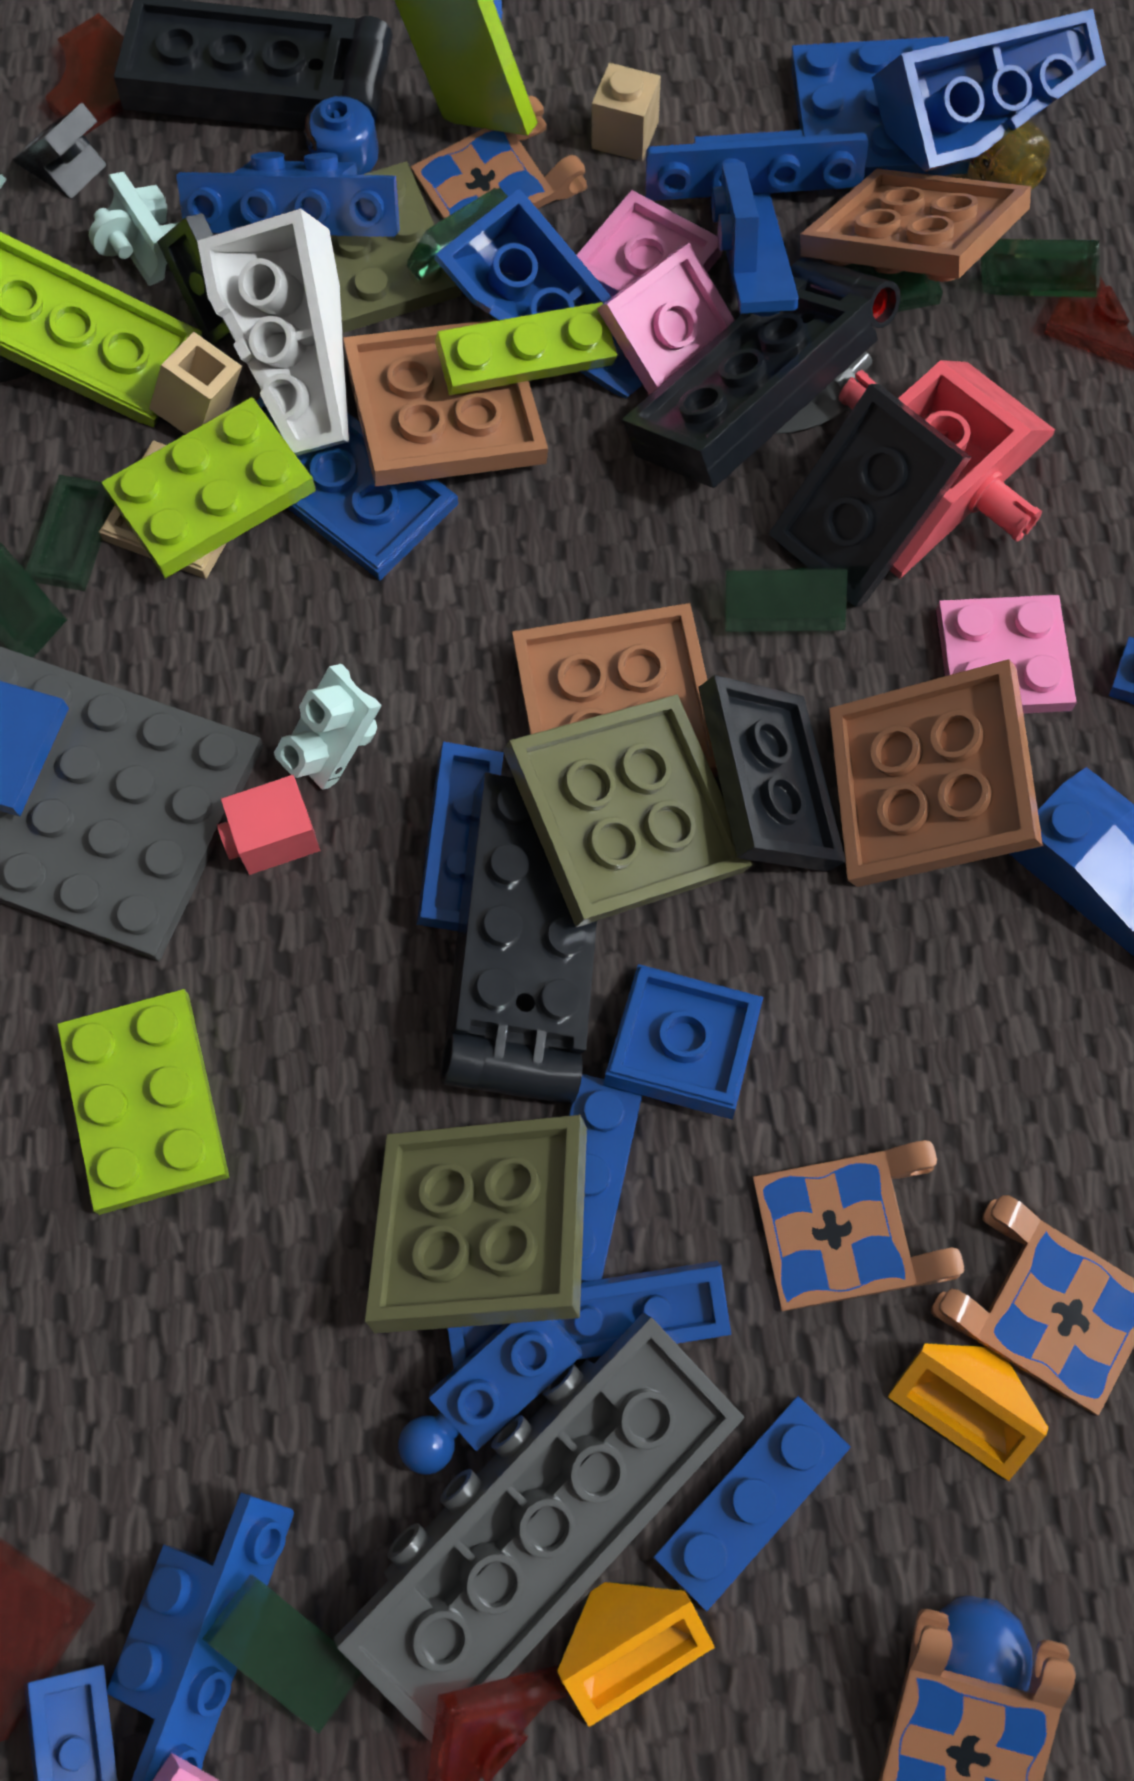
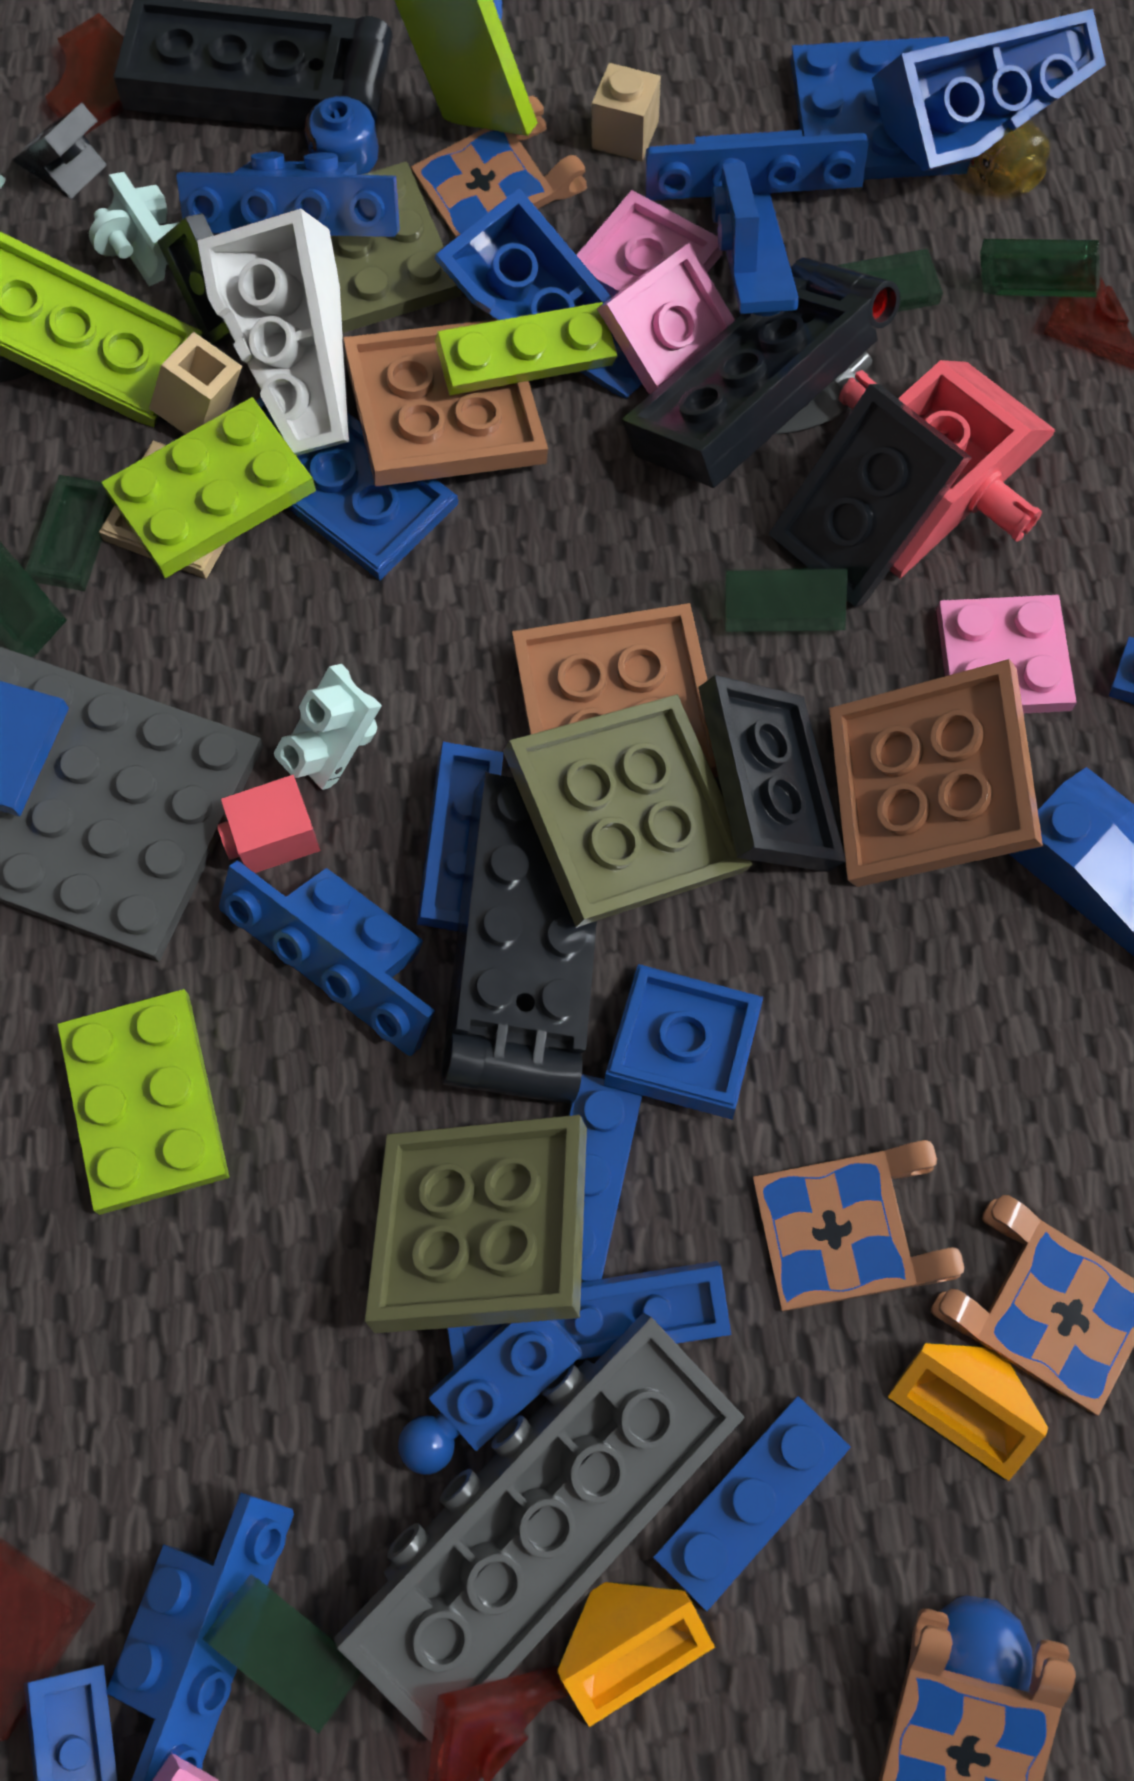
(337, 944): none -> blue bracket
(422, 260): clear green tile -> none
(916, 223): nougat plate -> none

